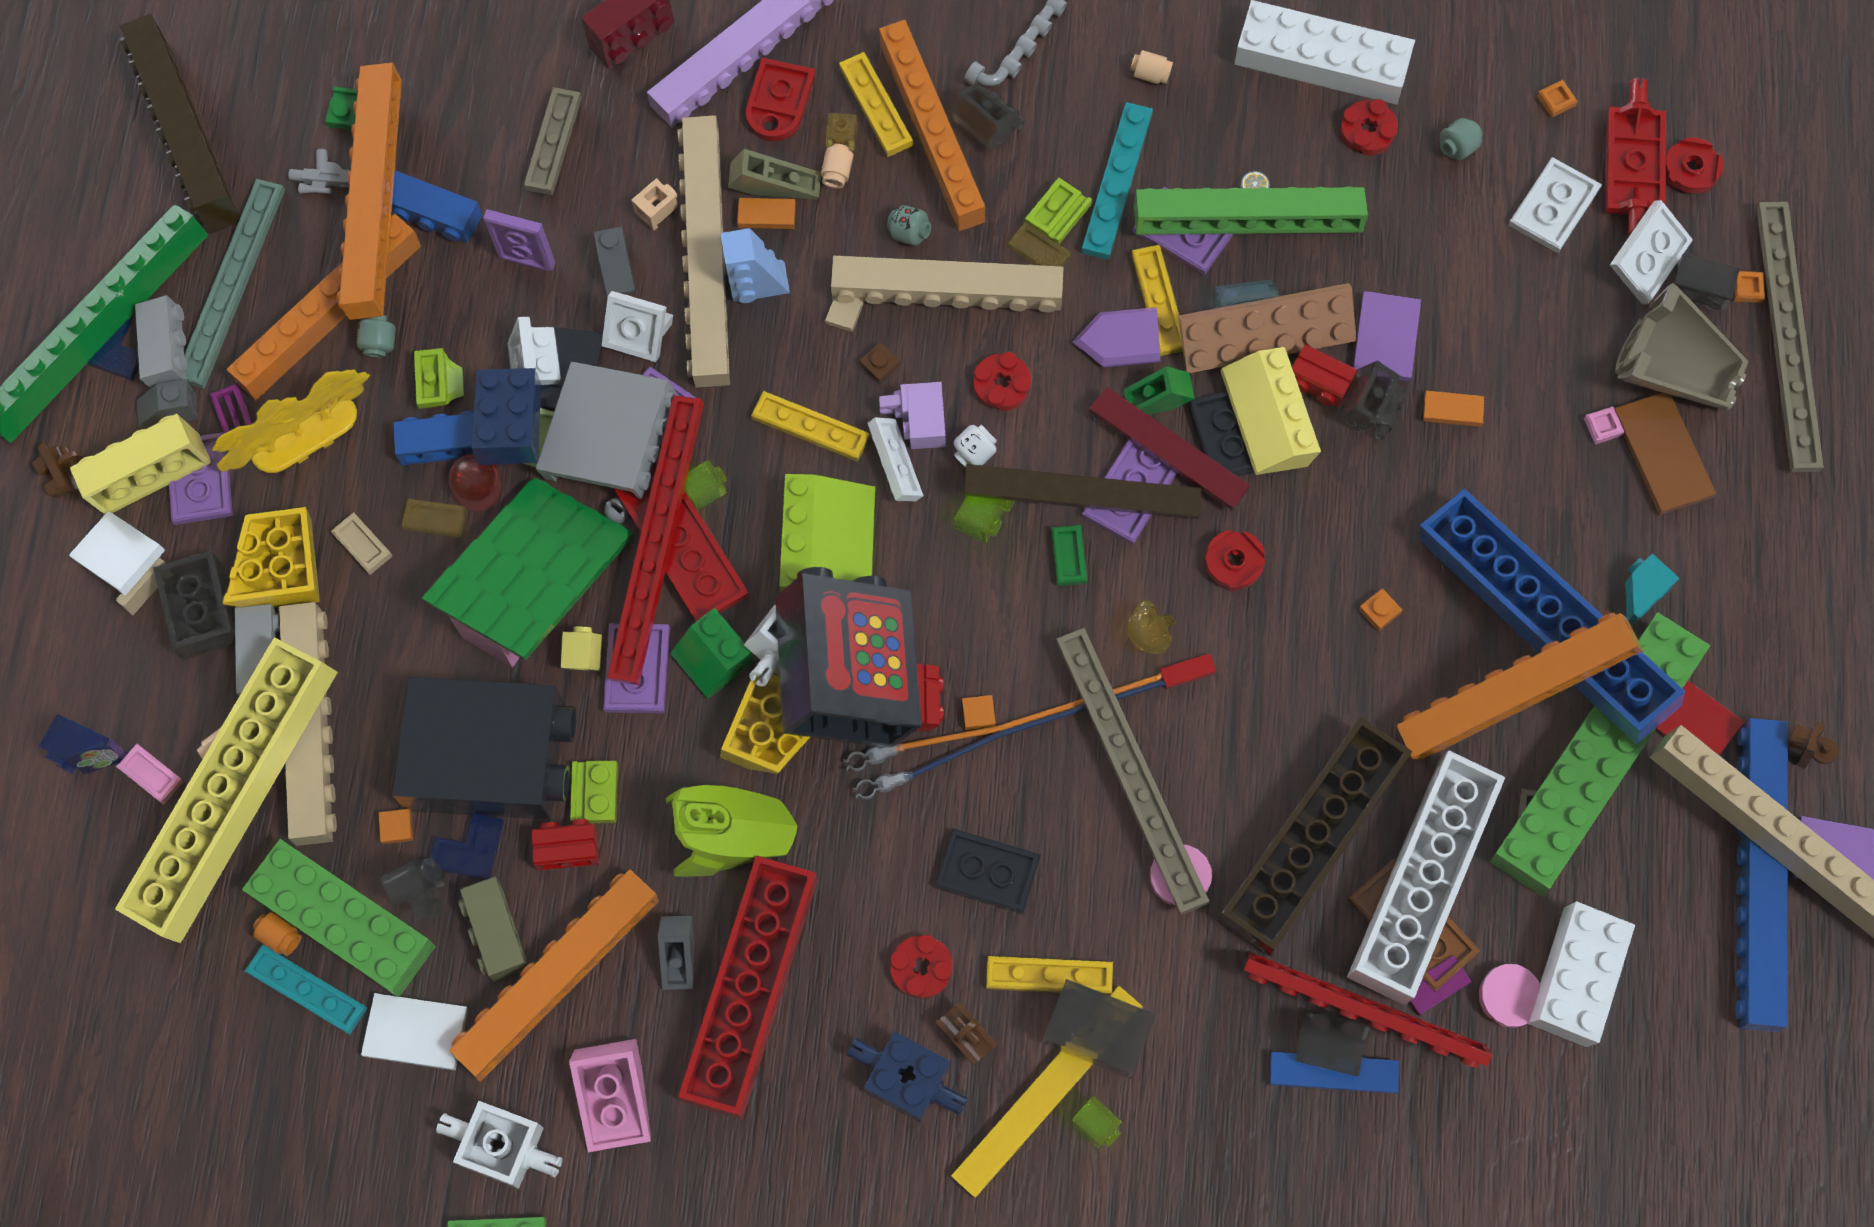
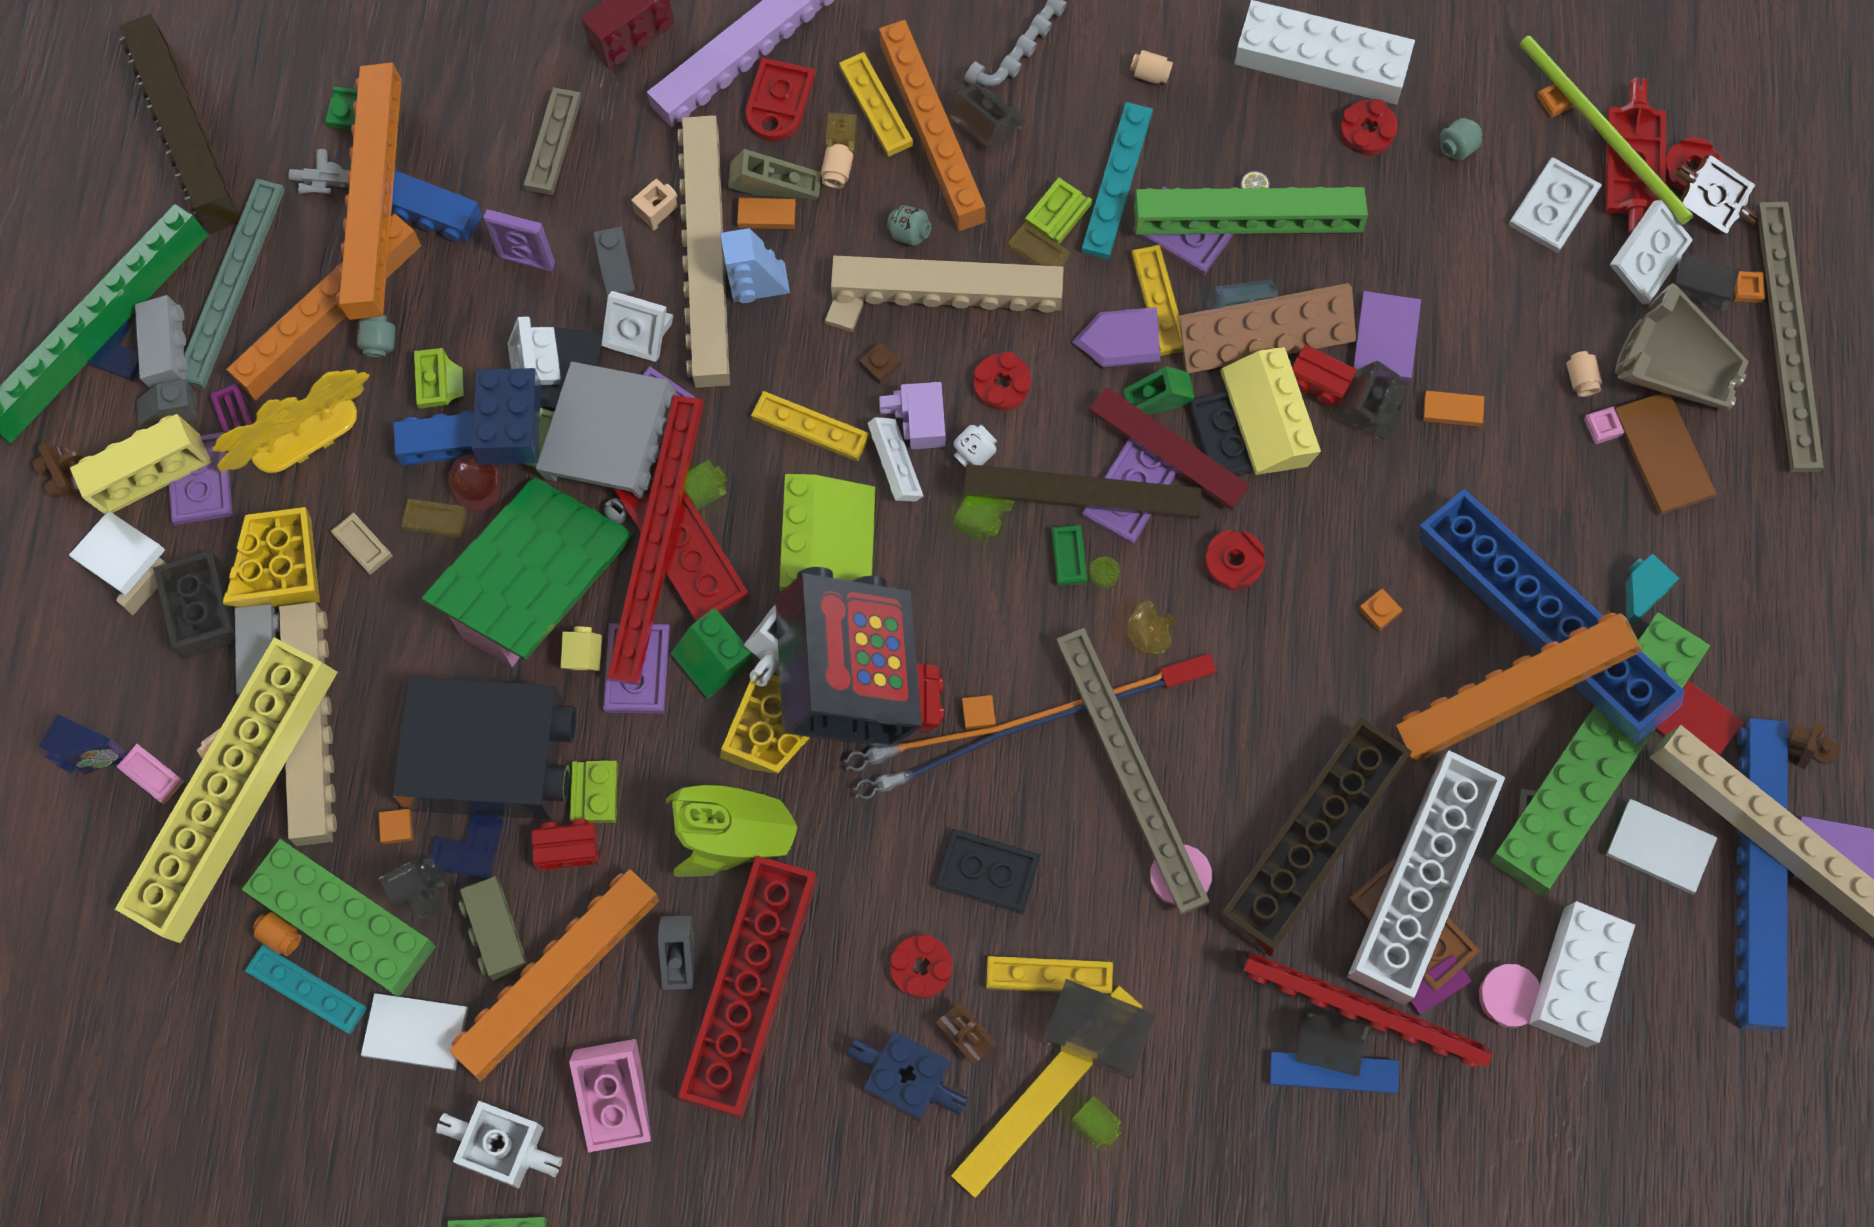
(1104, 572): none -> clear neon green tile
(1584, 374): none -> light nougat brick
(1606, 130): none -> lime piece
(1661, 846): none -> white tile
(1716, 194): none -> plate

